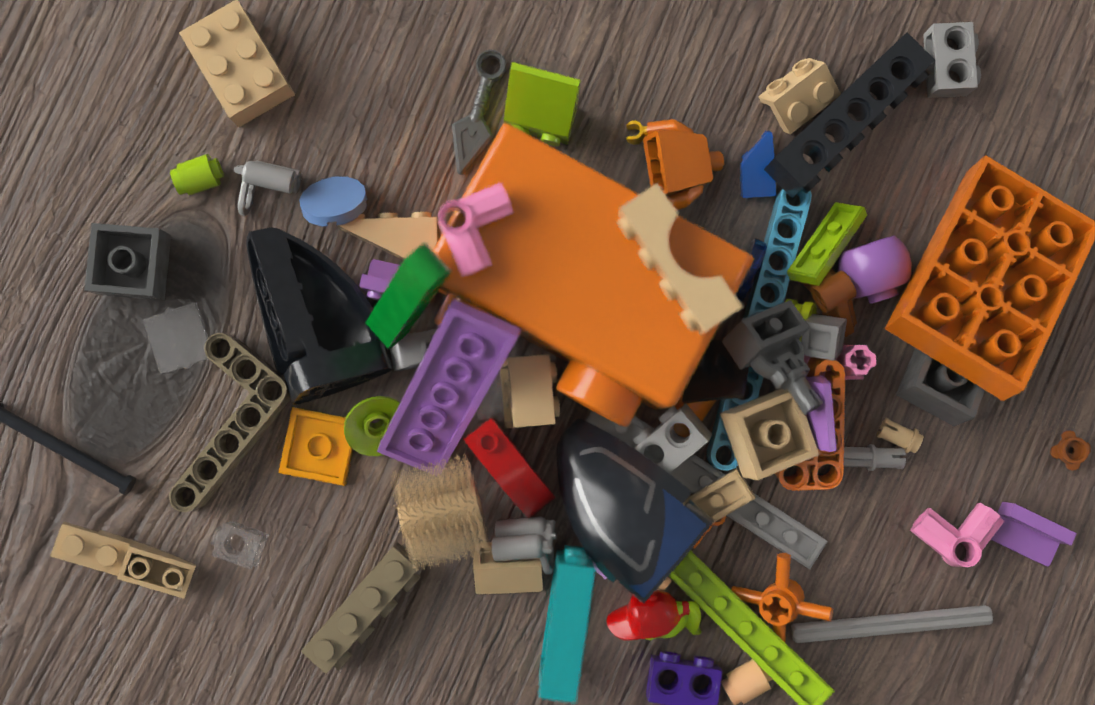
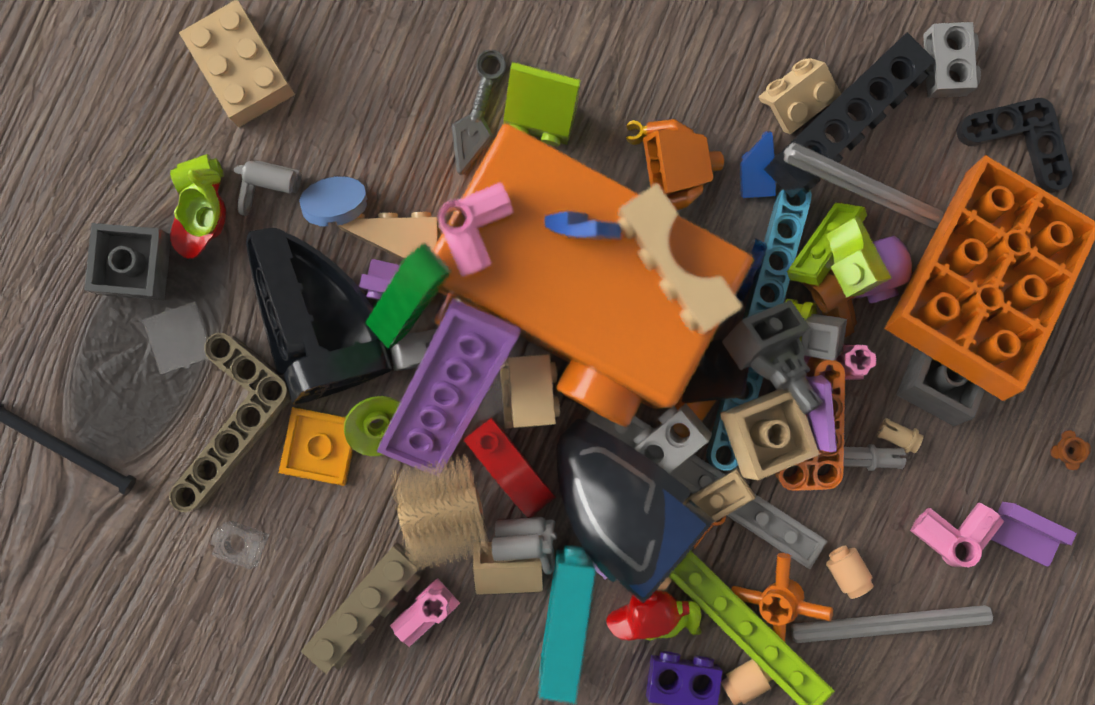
(124, 558): tan slope -> none
(198, 214): none -> lime hair
(430, 608): none -> bright pink piece
(577, 225): none -> blue slope
(850, 571): none -> light nougat brick
(856, 259): none -> lime arch
(862, 185): none -> light grey axle
(1033, 130): none -> black beam

